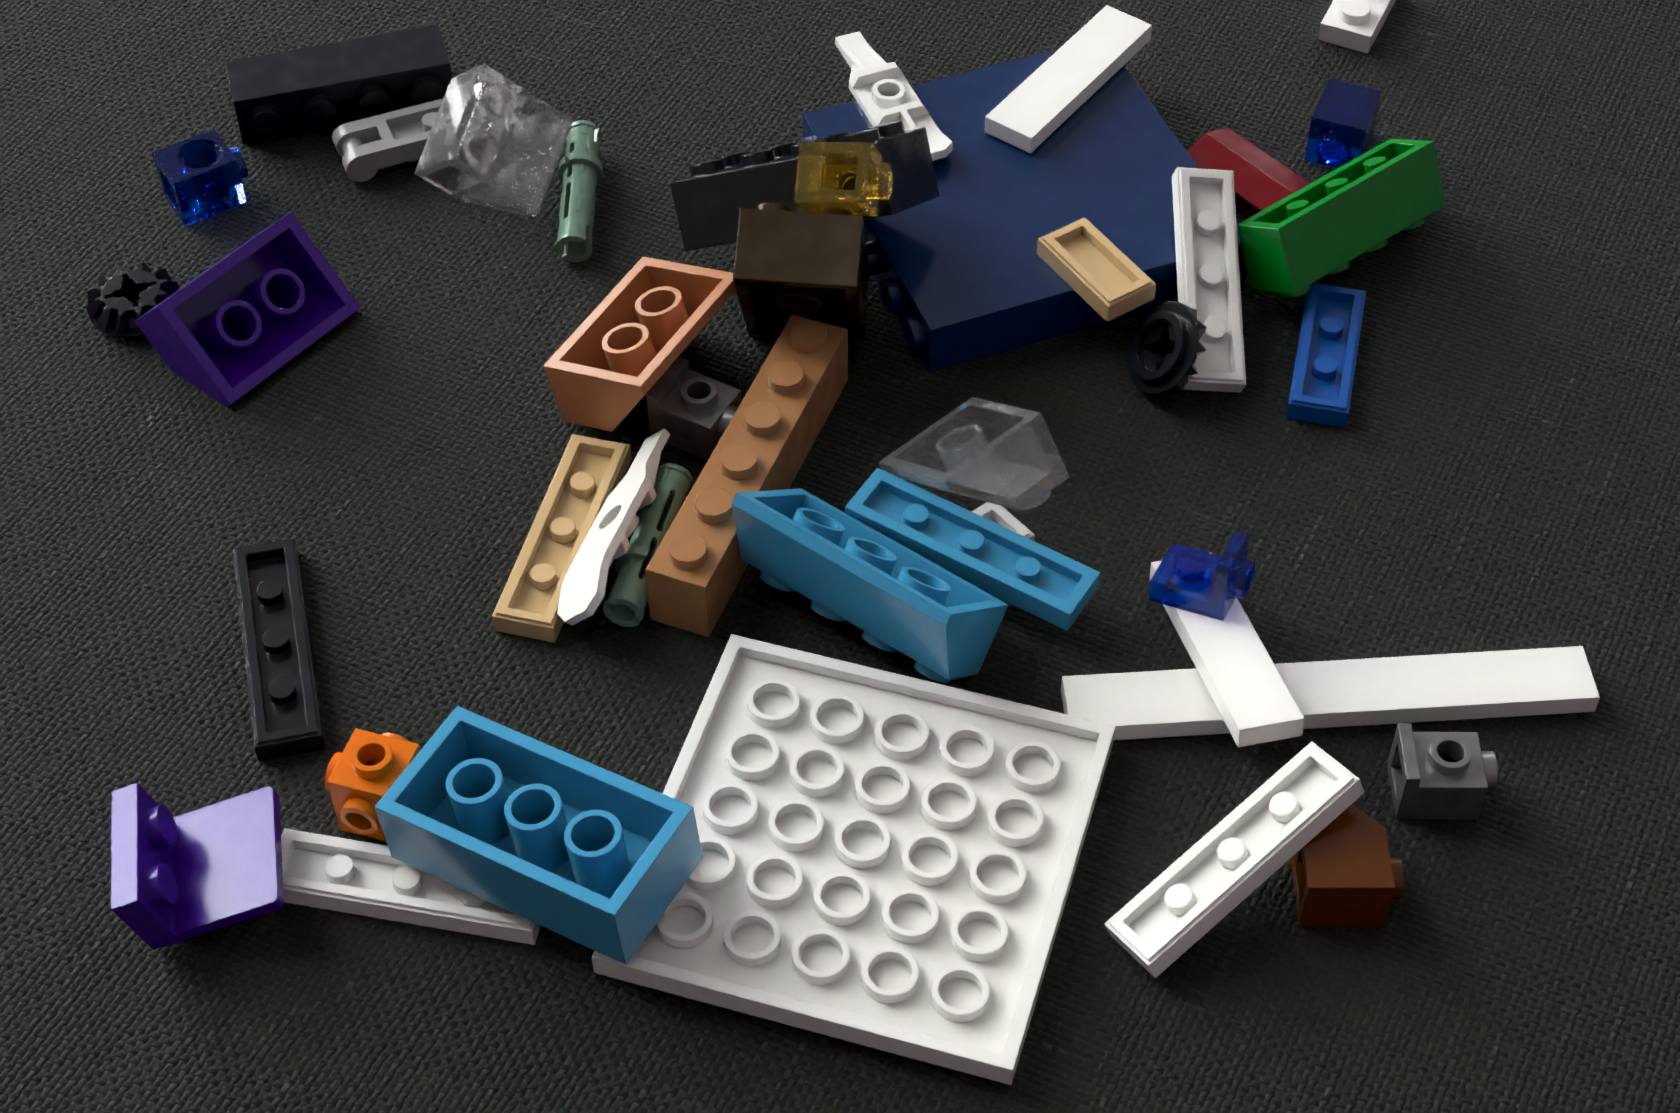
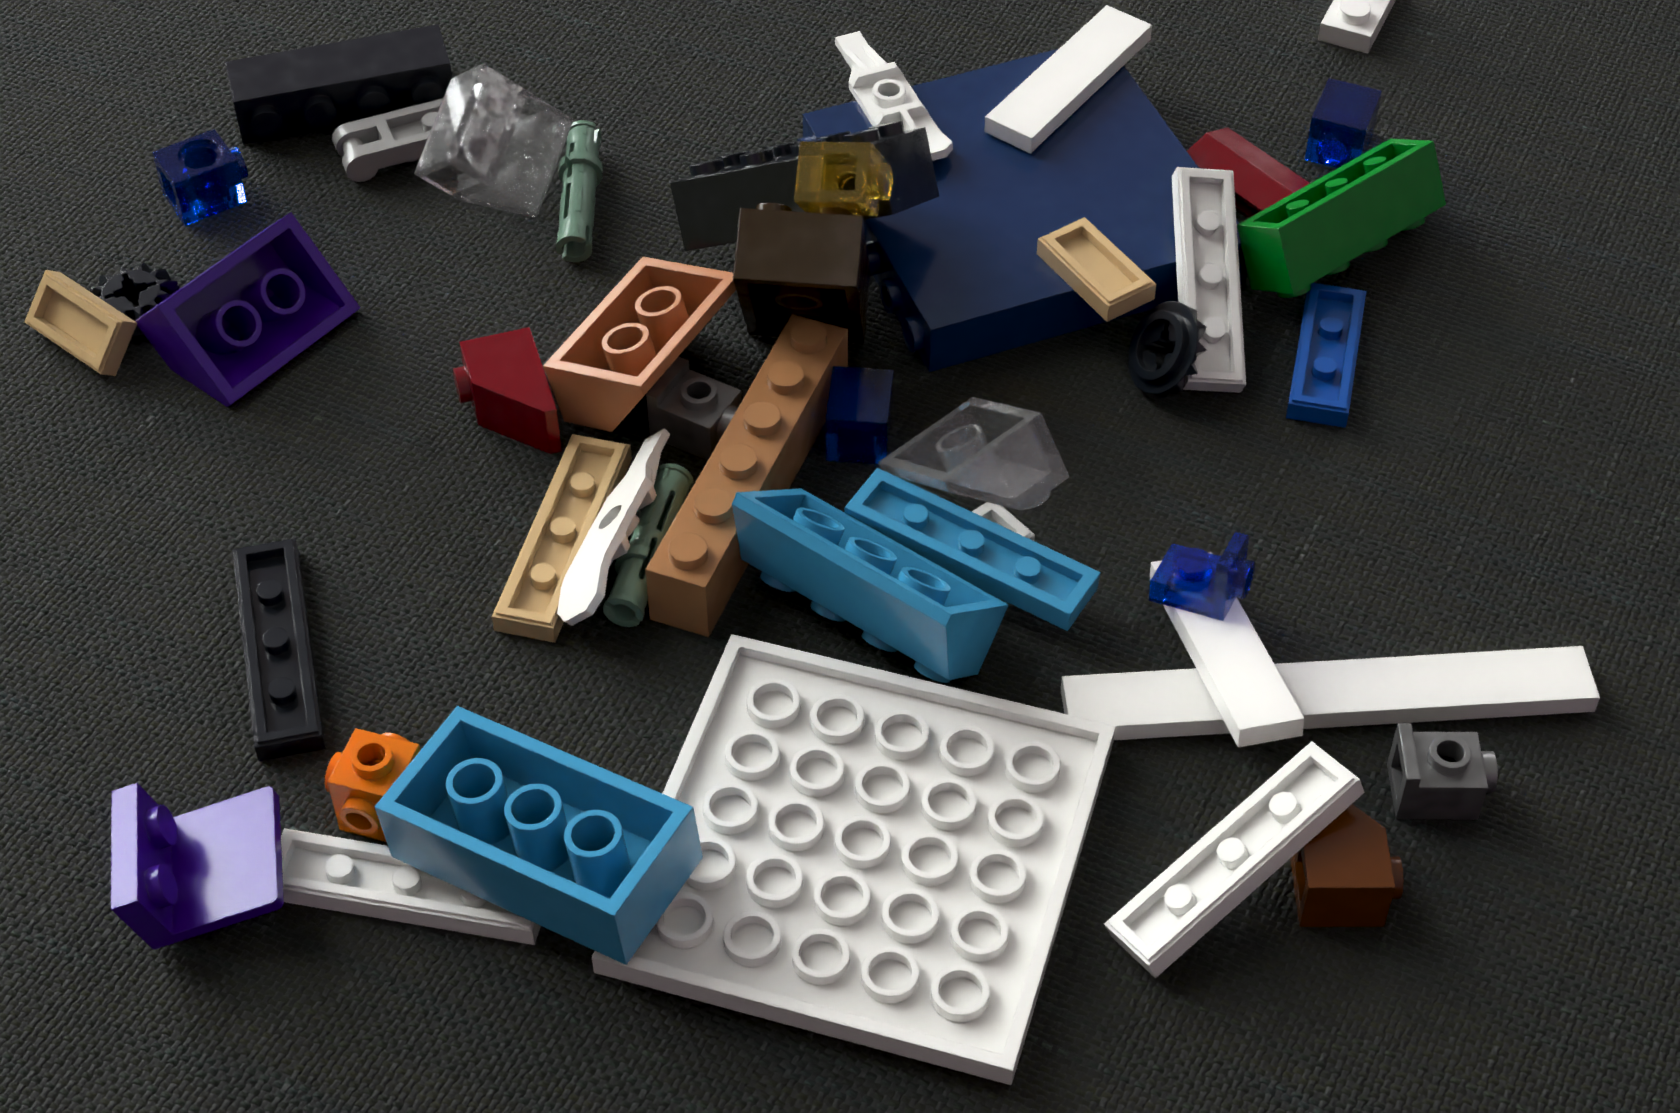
(80, 322): none -> tan tile
(509, 388): none -> dark red slope
(859, 415): none -> clear blue brick

